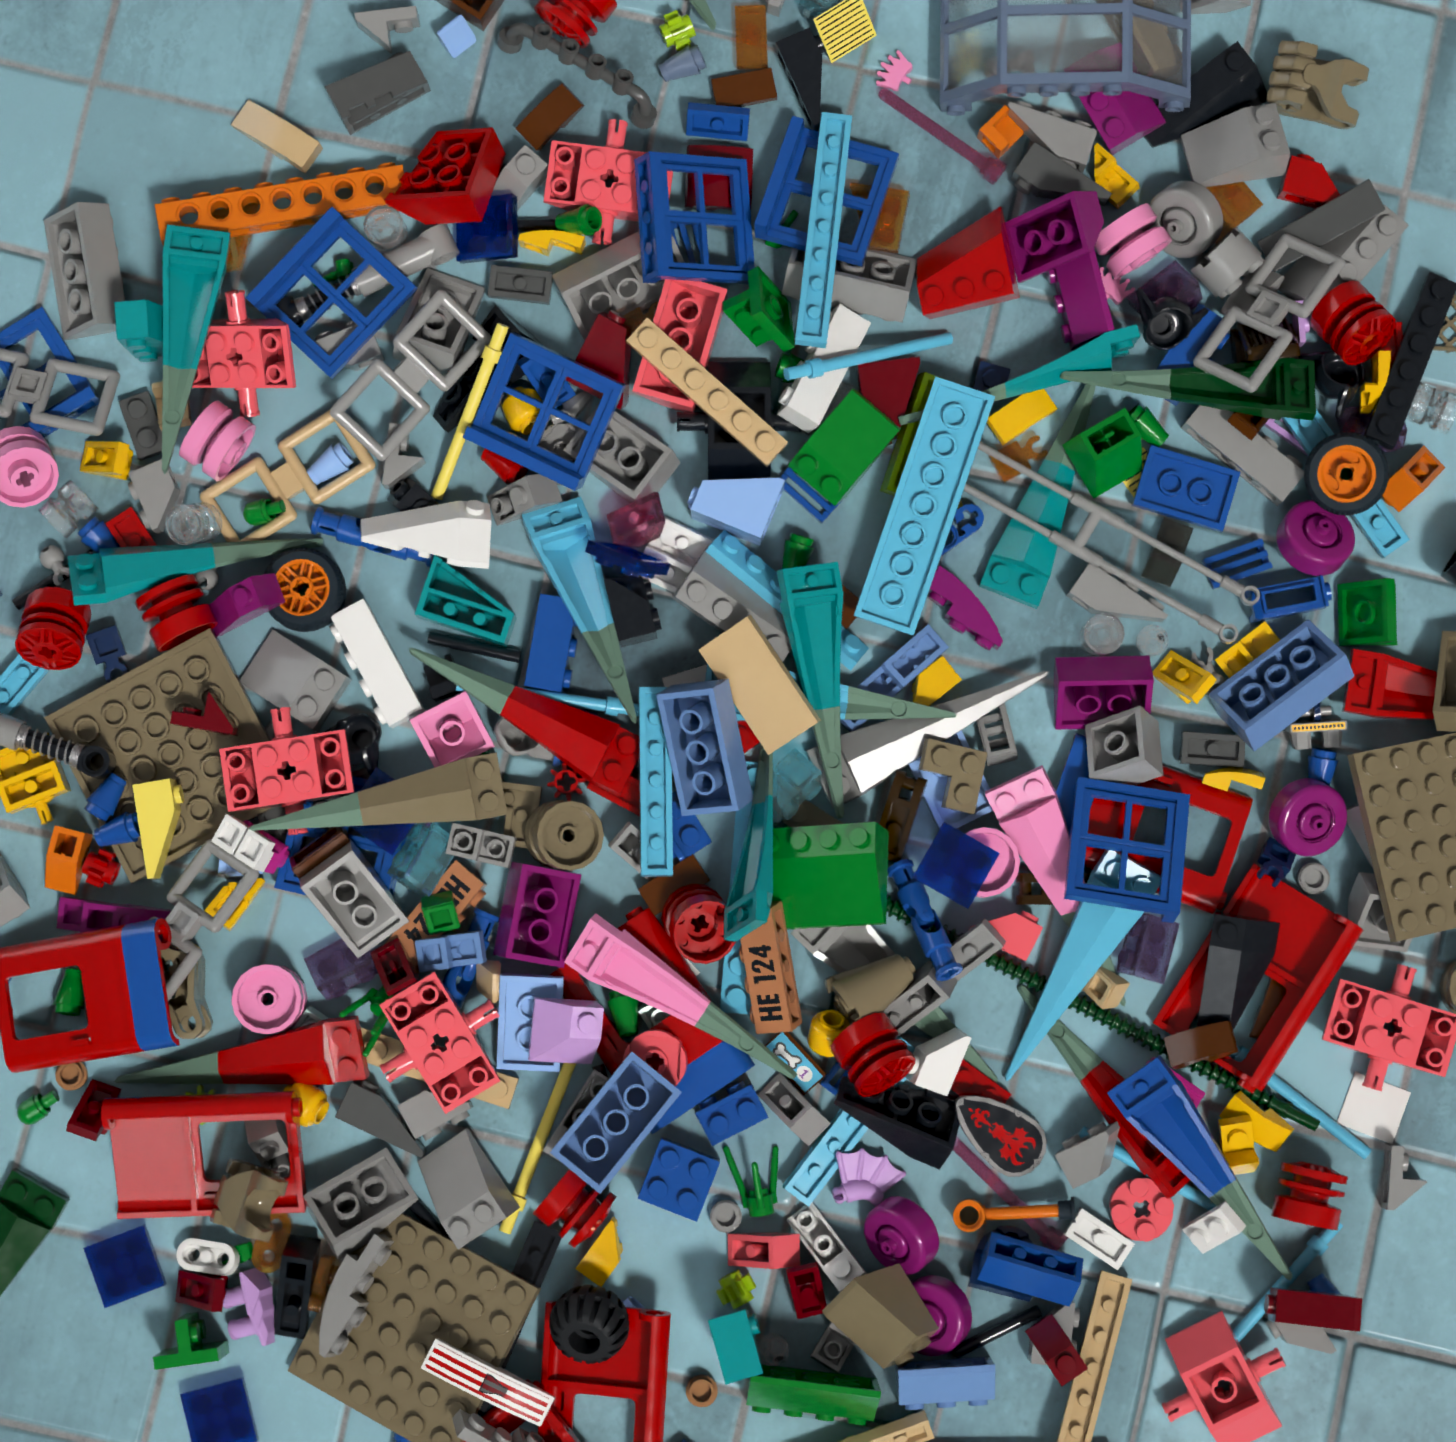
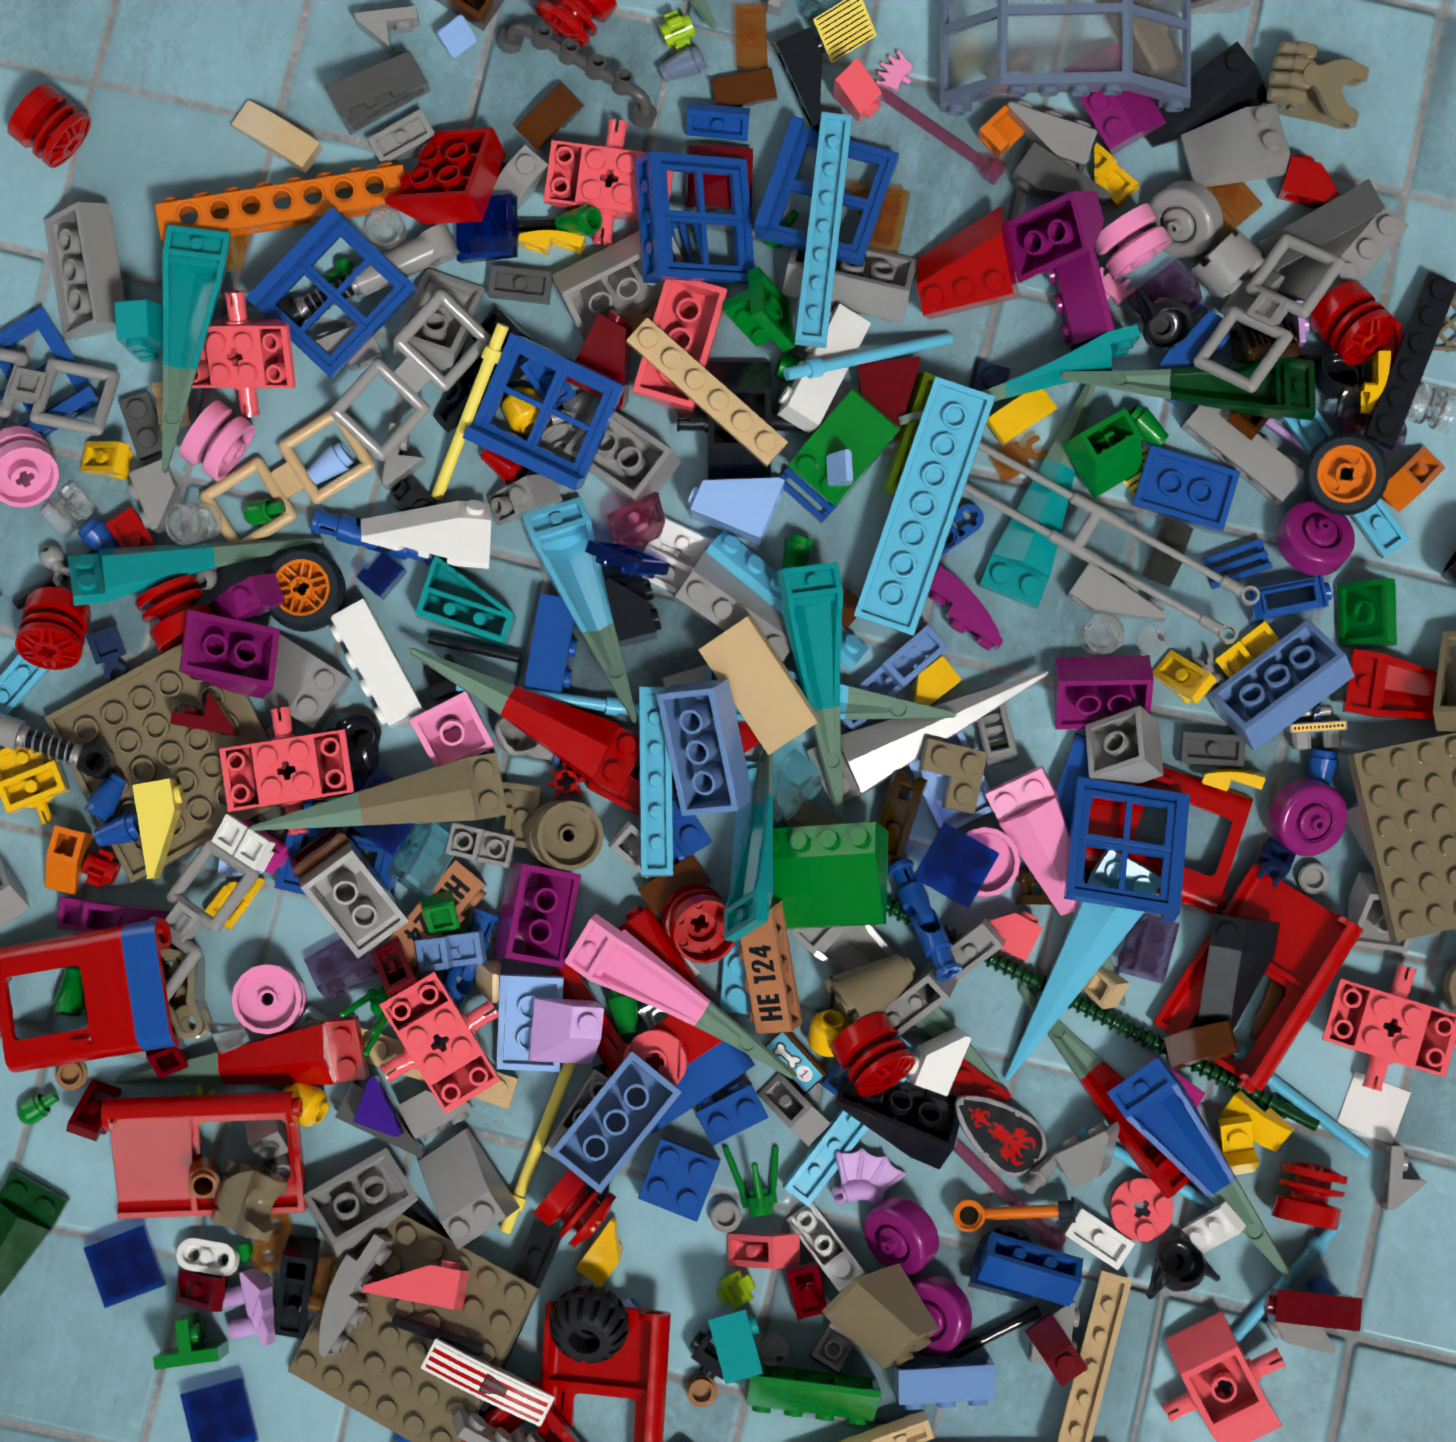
(49, 125): none -> red wheel
(168, 1060): none -> dark red brick
(204, 1177): none -> dark orange brick
(228, 1035): none -> clear slope
(230, 653): none -> magenta slope
(377, 1111): none -> dark purple slope
(382, 576): none -> clear blue panel
(401, 137): none -> light grey plate
(430, 1285): none -> coral slope
(434, 1332): none -> black bar
(708, 1361): none -> black bracket
(840, 468): none -> light blue slope
(857, 91): none -> coral slope
(1041, 1173): none -> light grey bar
(1178, 1267): none -> black piece

